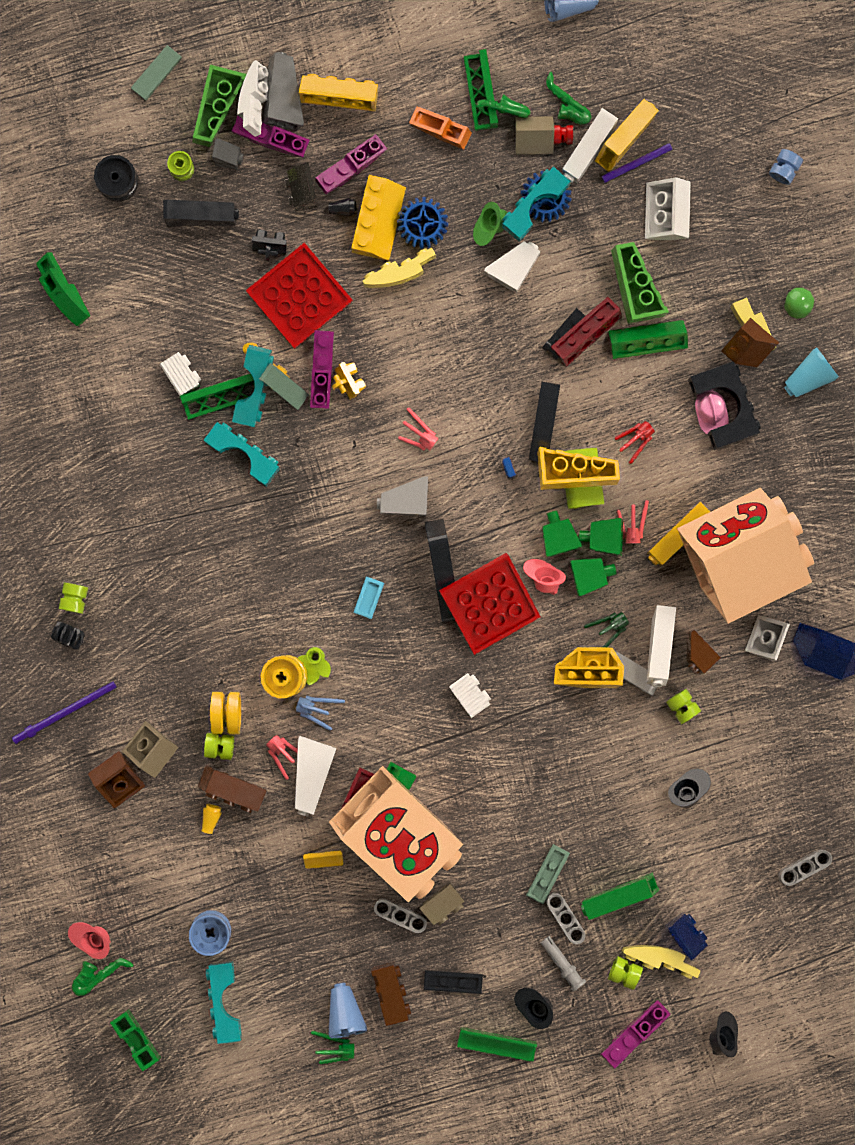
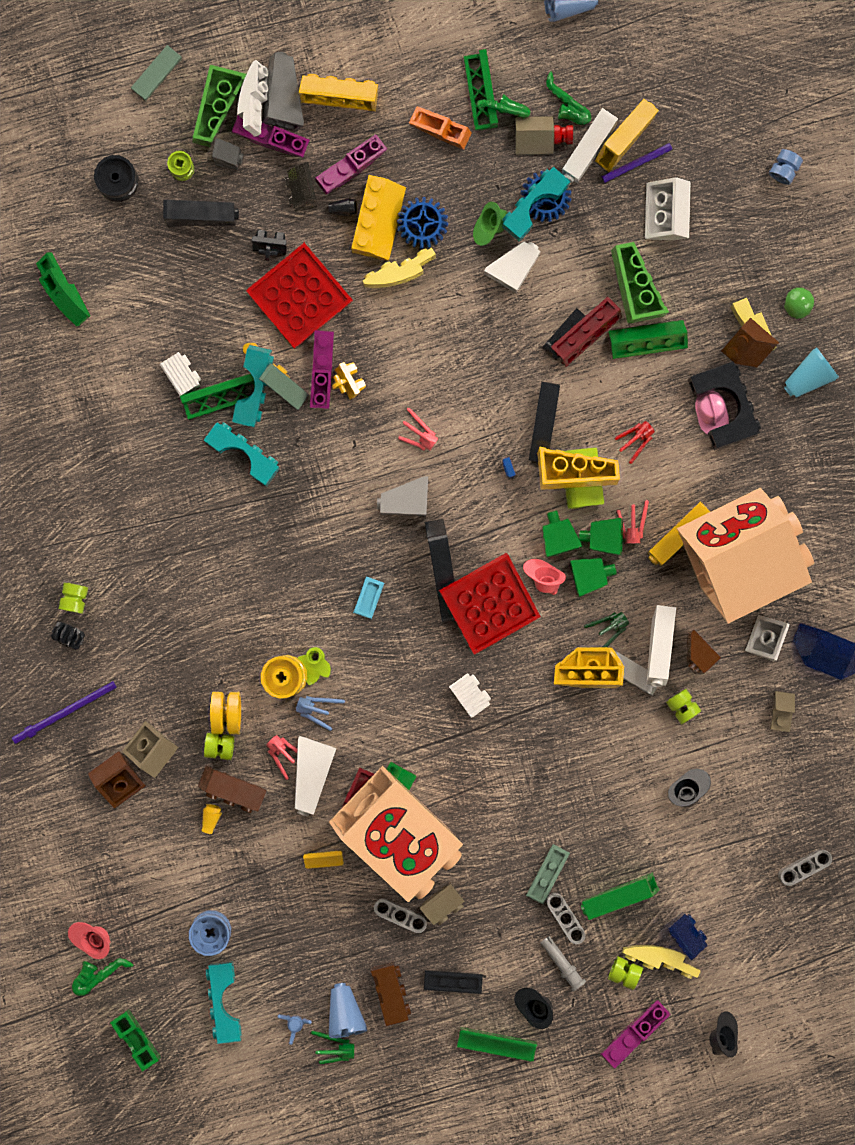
(294, 1024): none -> medium blue plant
(782, 711): none -> dark tan slope

